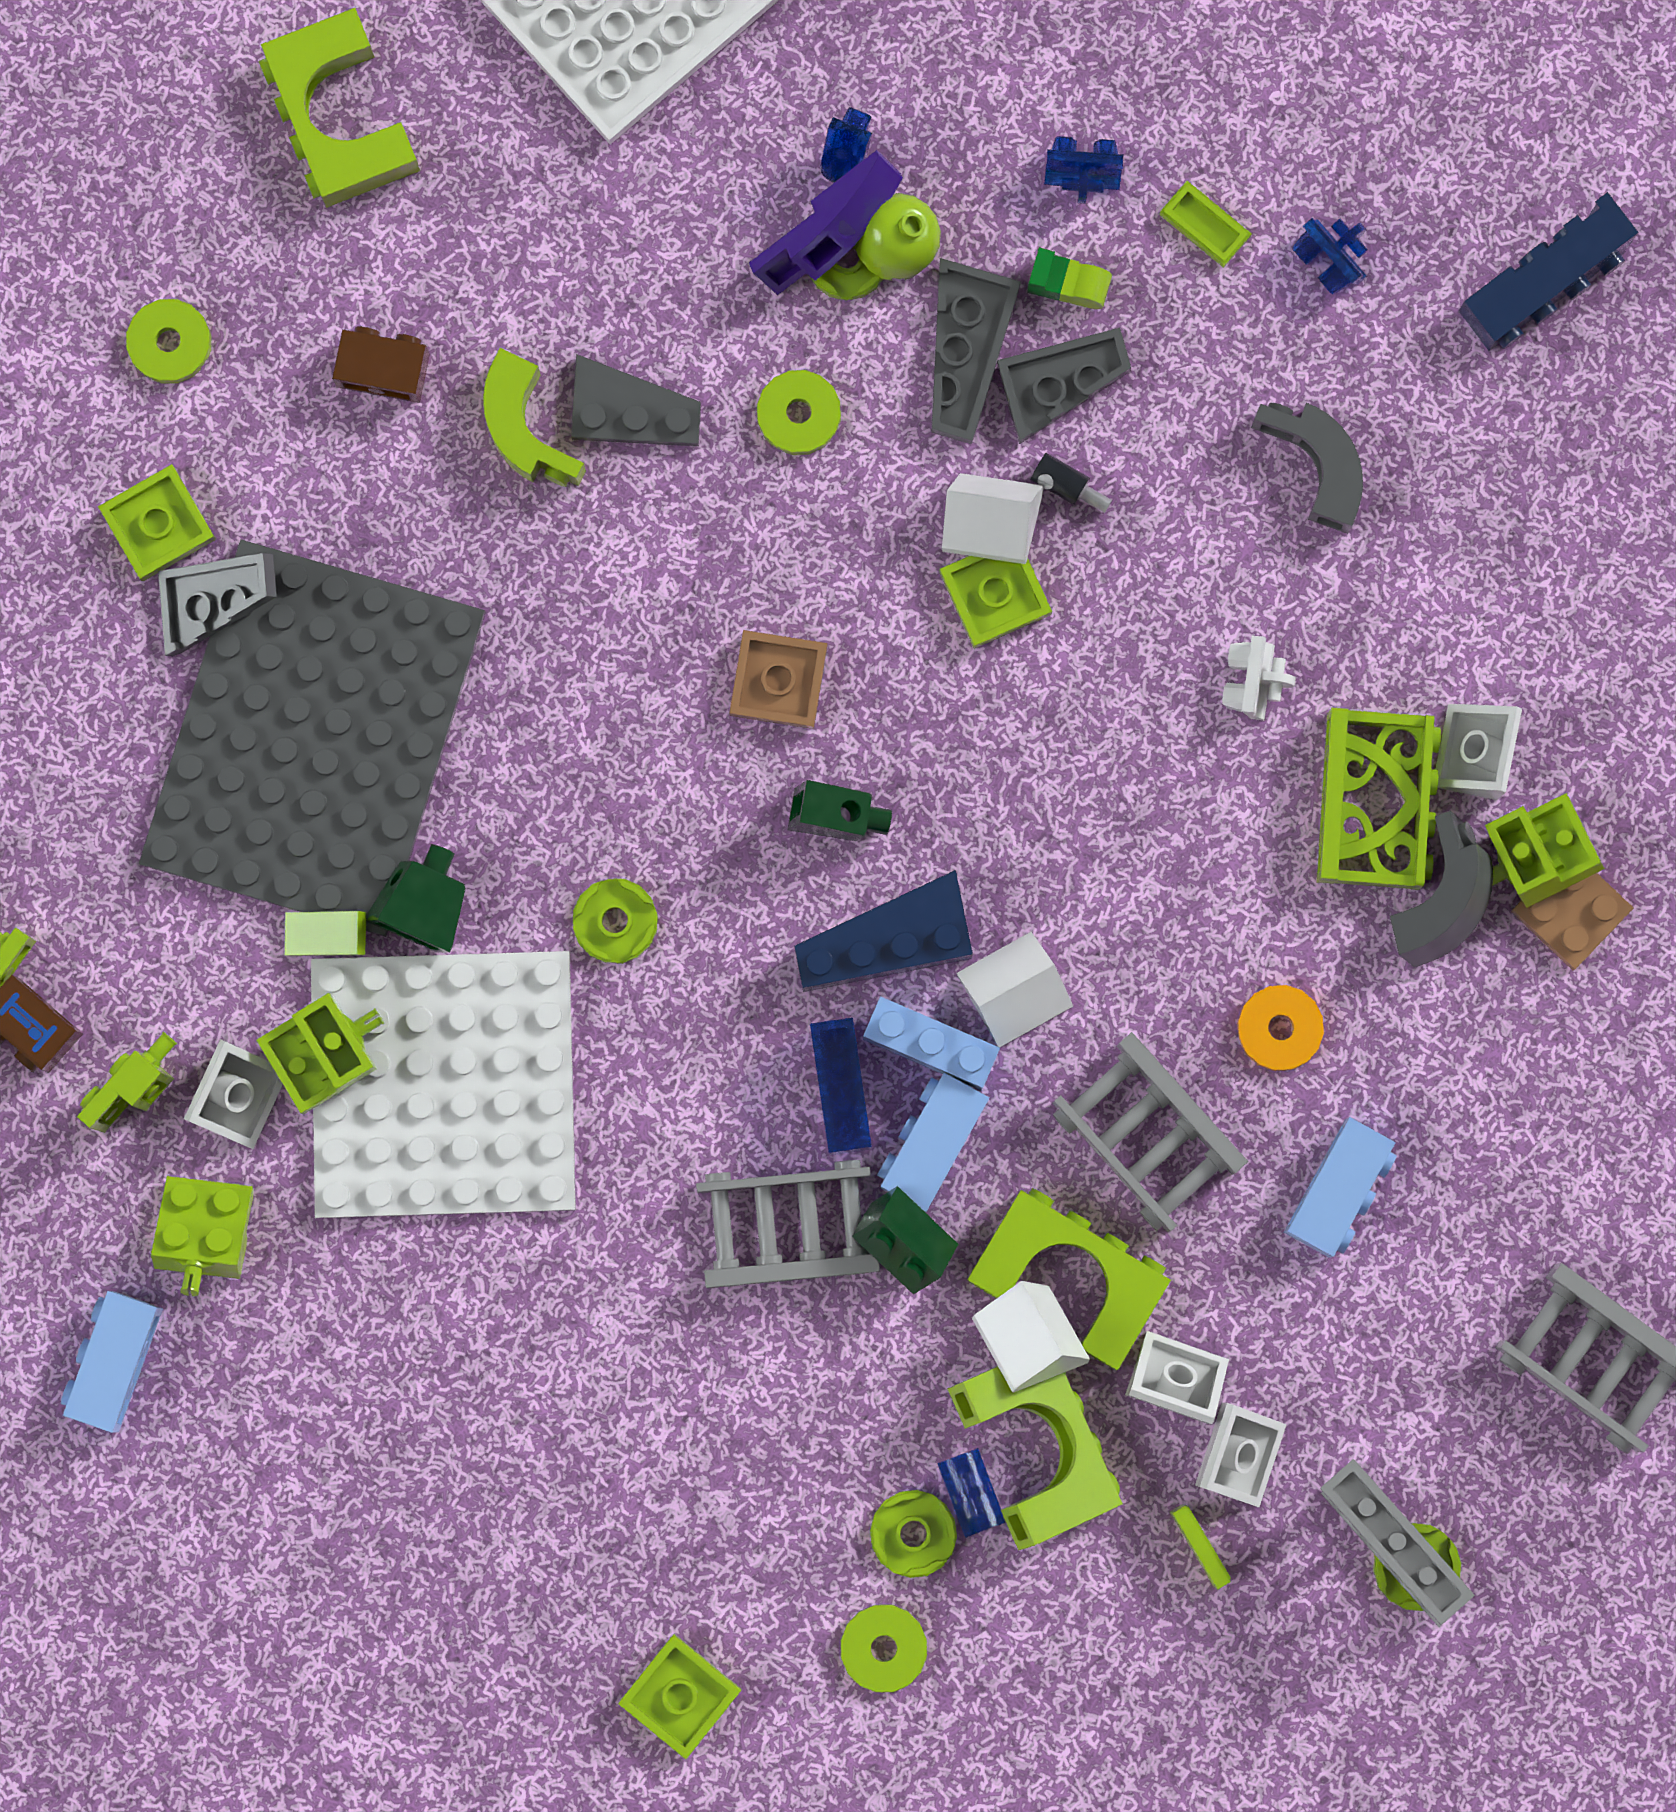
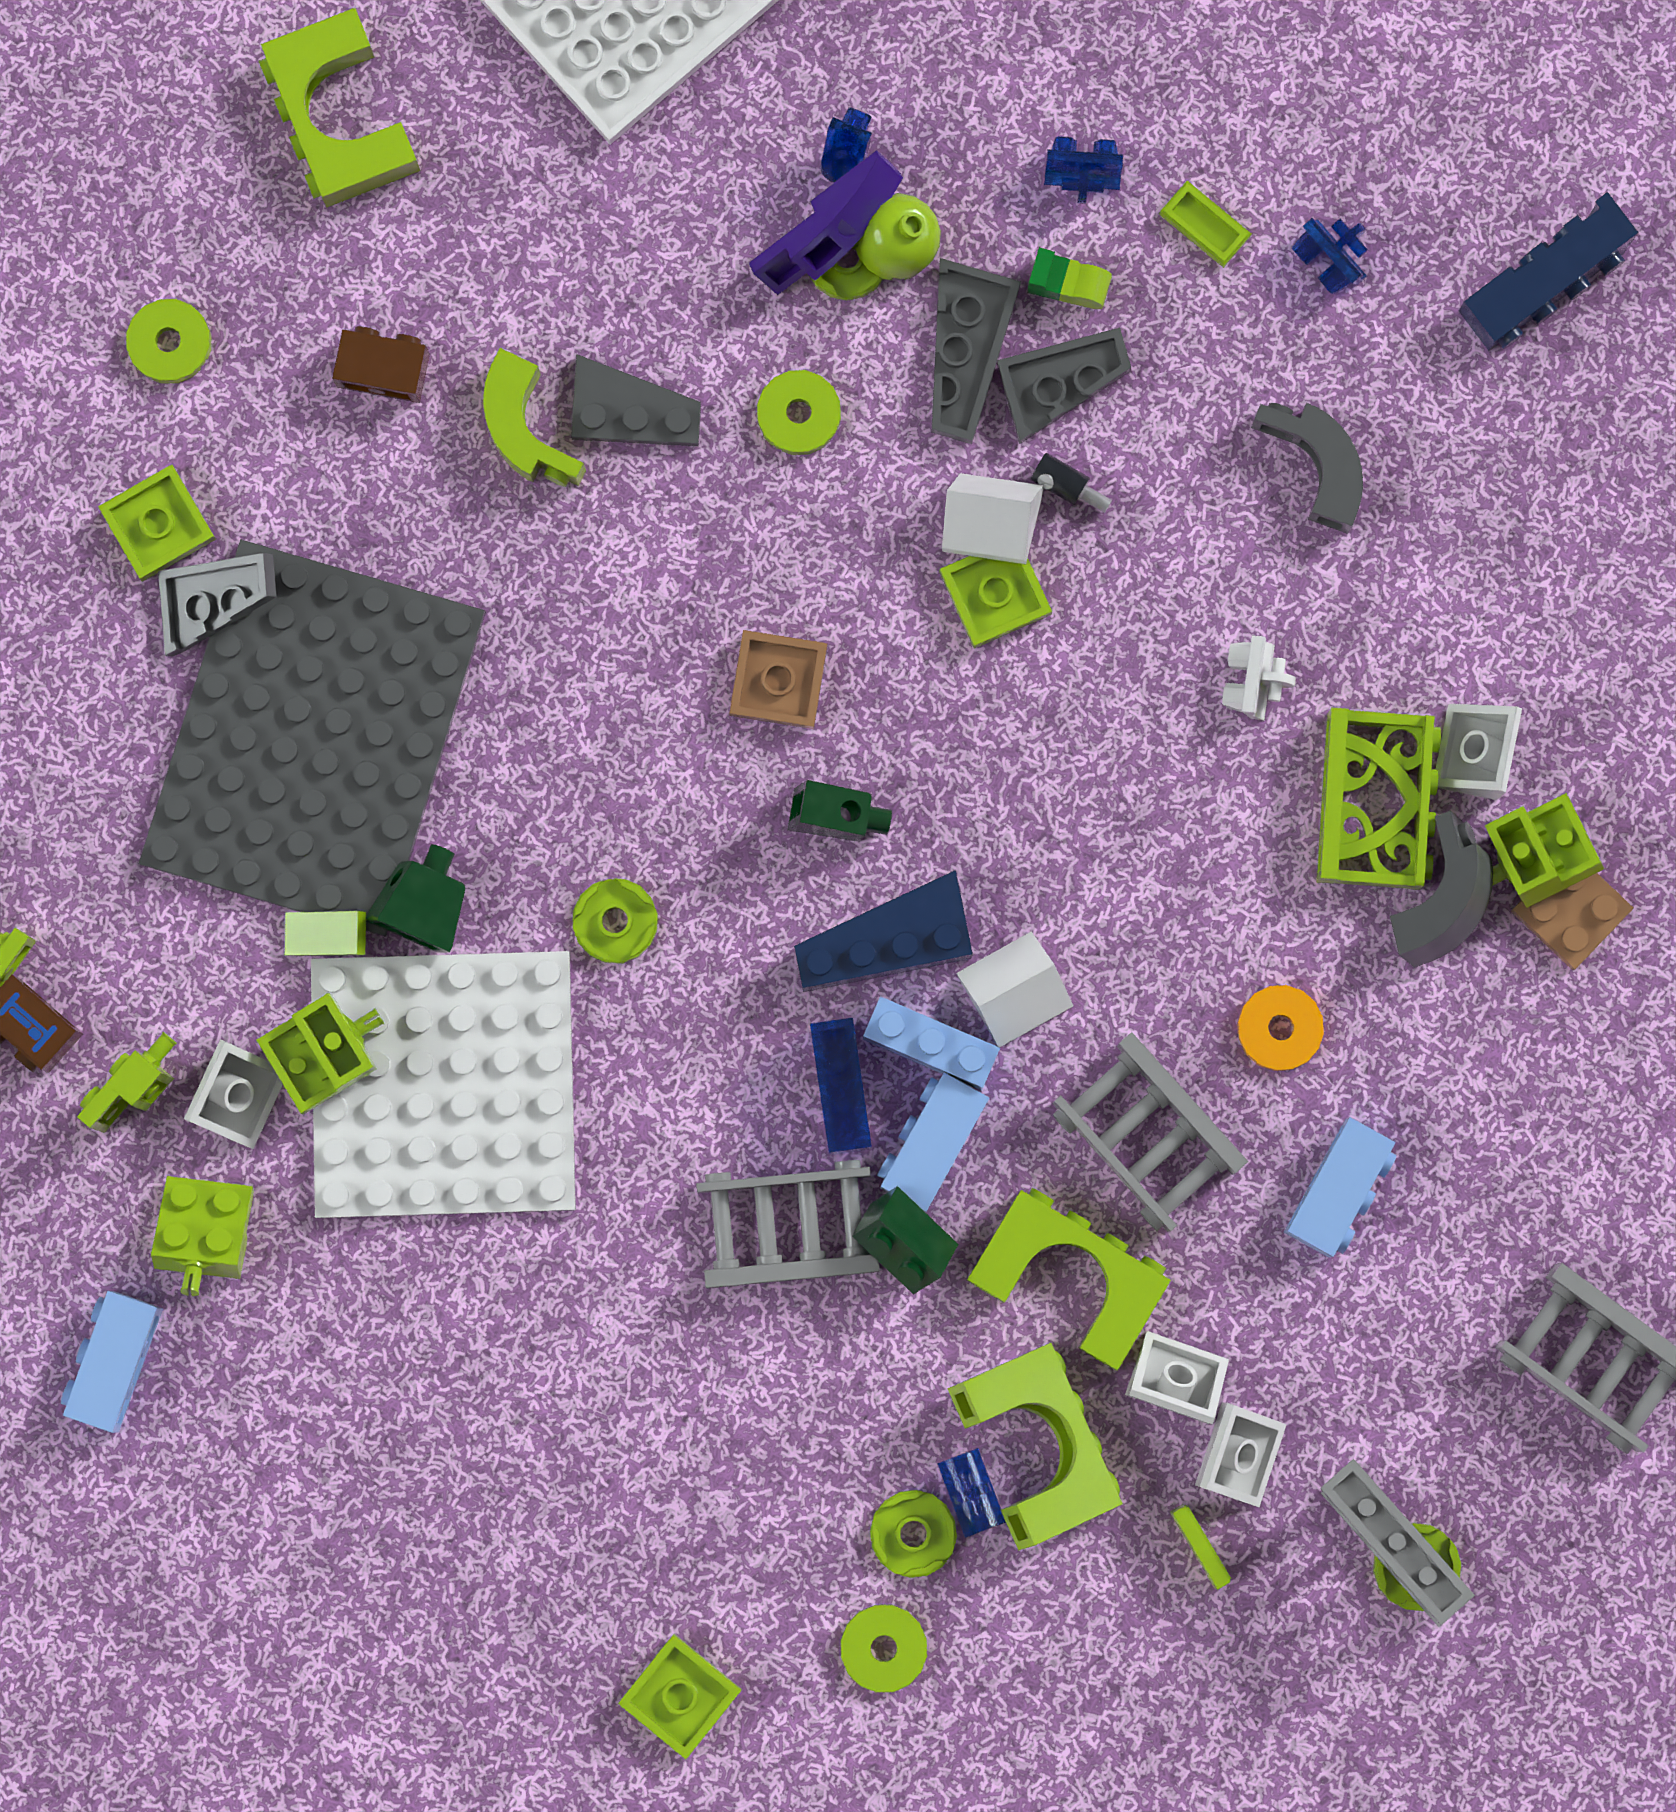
(1029, 1335): white slope -> none

